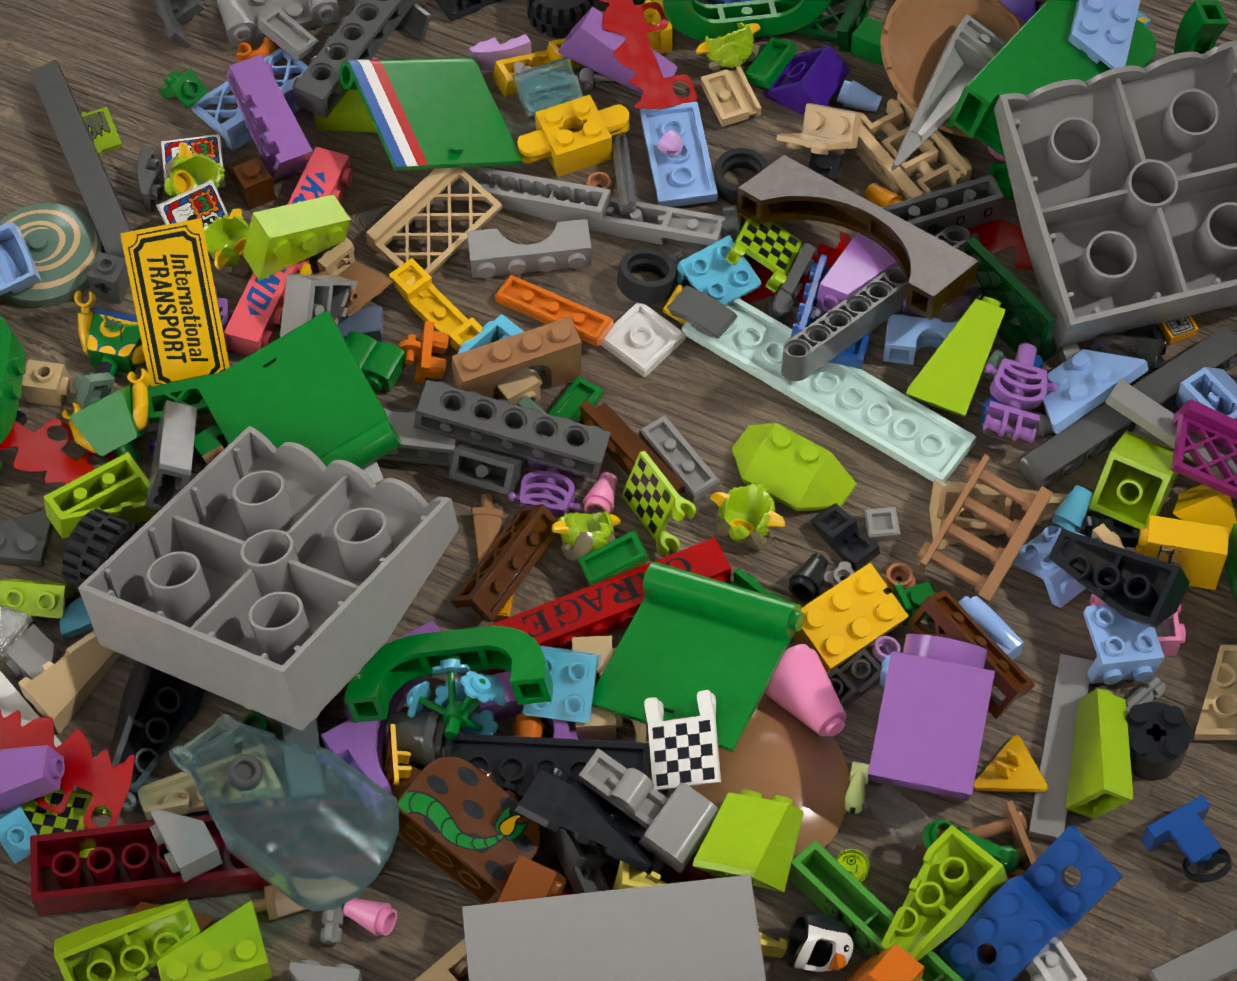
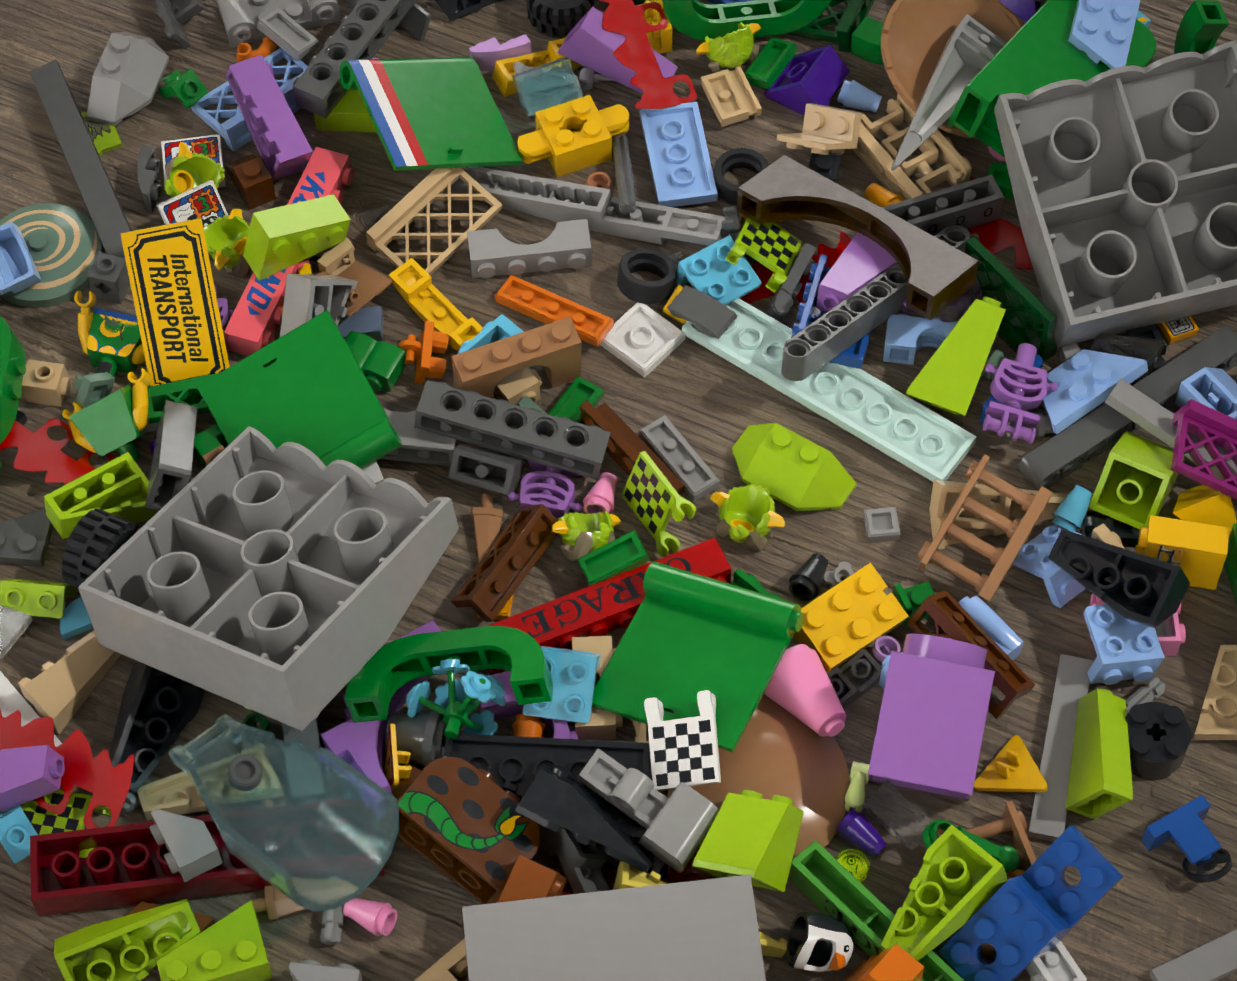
(30, 653): light grey slope -> none
(125, 77): none -> light grey wedge
(670, 143): lavender hinge -> none
(844, 537): black slope -> none
(861, 834): none -> dark purple cone
(902, 571): nougat plate -> none

